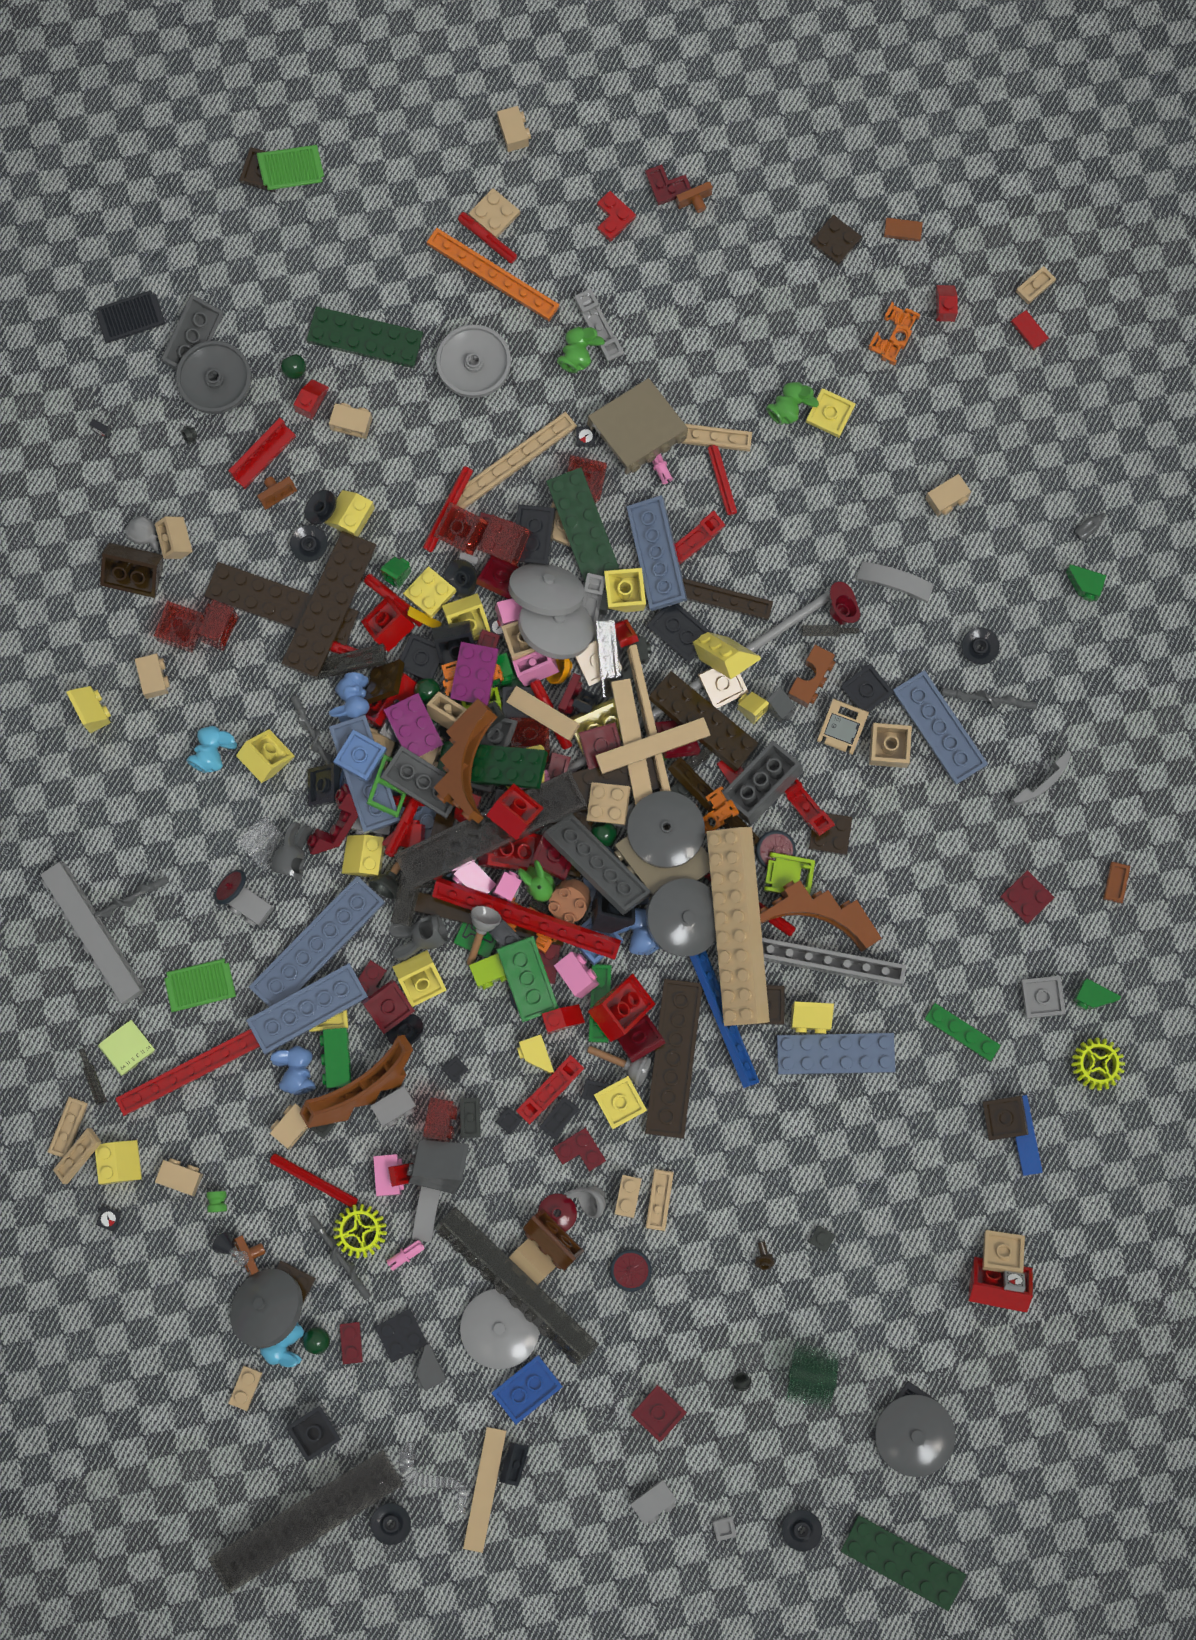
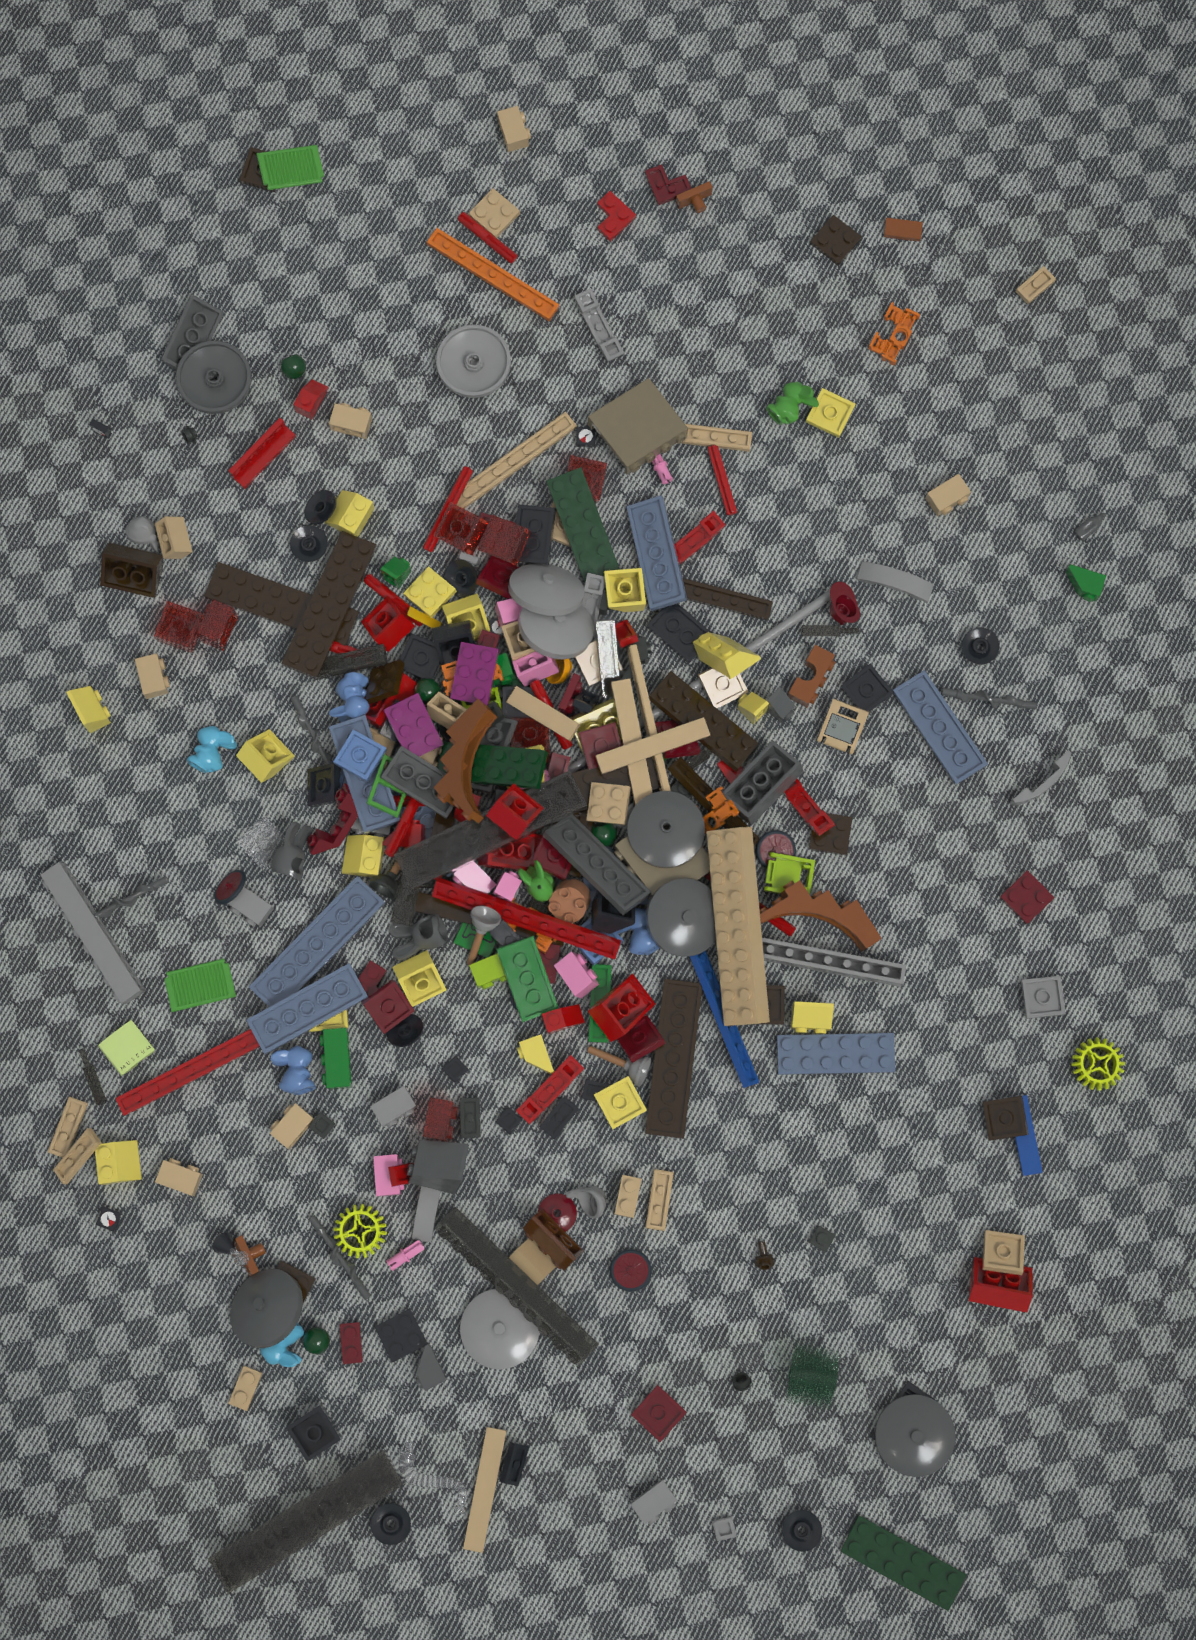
(130, 316): black window -> none
(216, 1201): bright green wheel -> none
(276, 491): dark orange tile -> none
(313, 1180): red axle -> none
(339, 1104): dark orange arch -> none
(365, 337): dark green plate -> none
(527, 1389): blue plate -> none
(576, 354): bright green animal -> none
(582, 1145): dark red plate -> none
(890, 745): tan brick -> none
(946, 303): red slope -> none
(962, 1032): green plate -> none
(1014, 1281): light grey tile -> none
(1029, 330): red tile -> none
(1092, 995): green slope -> none
(1116, 882): dark orange tile -> none

